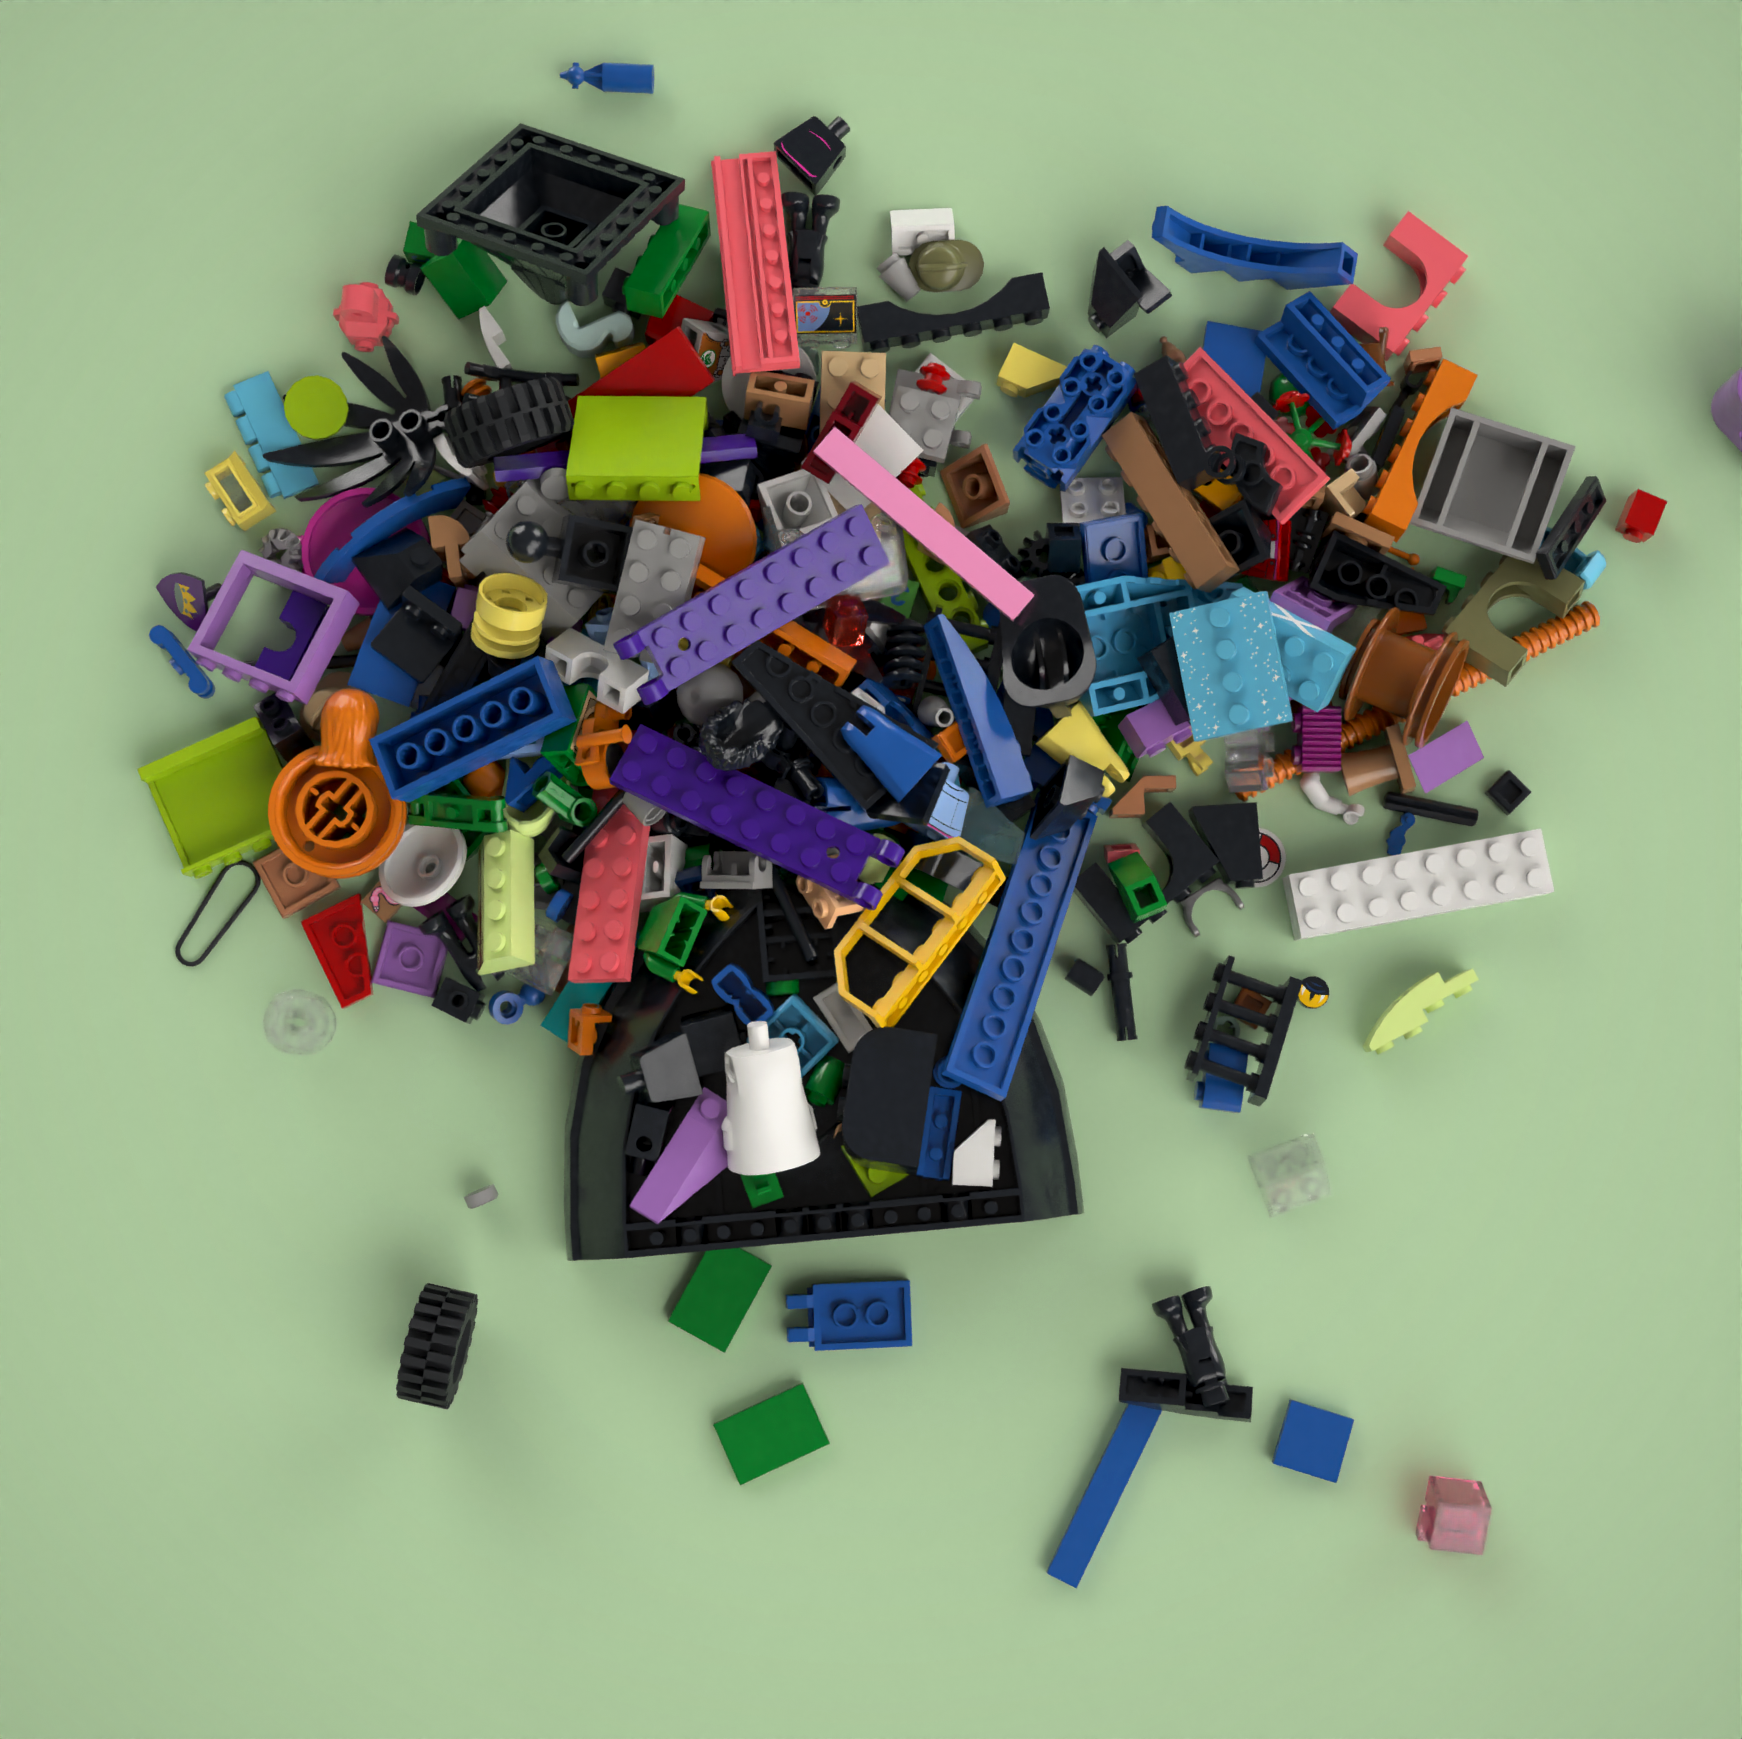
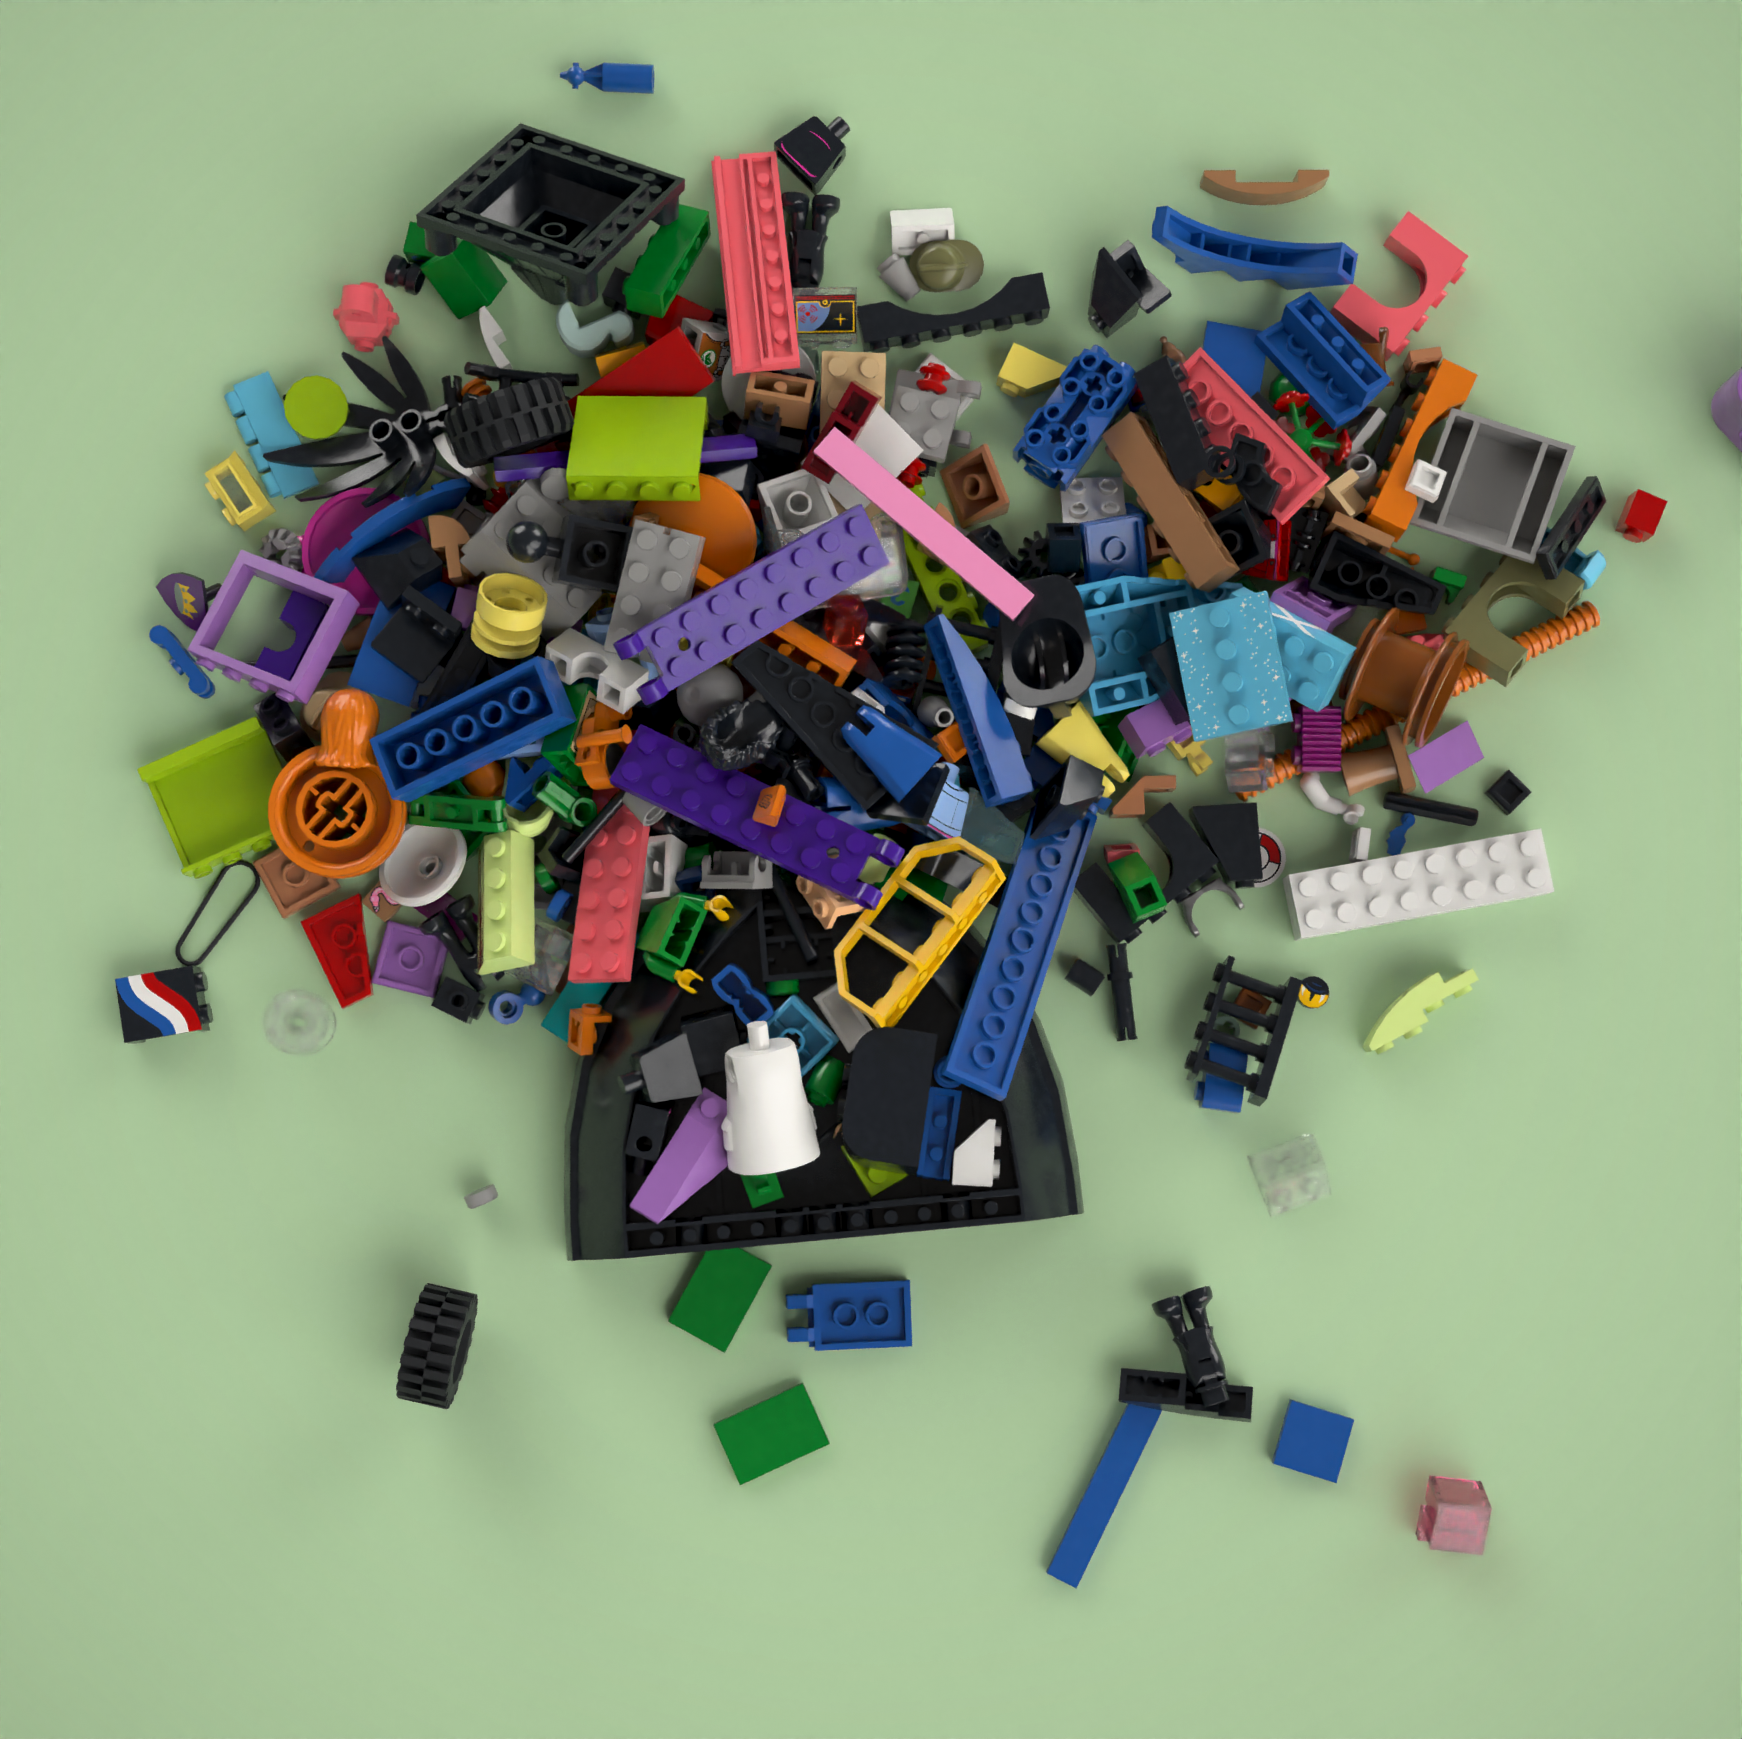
(163, 1004): none -> panel
(770, 805): none -> orange slope
(1014, 708): none -> white tile
(1224, 186): none -> medium nougat slope
(1360, 845): none -> white tile
(1425, 480): none -> white tile

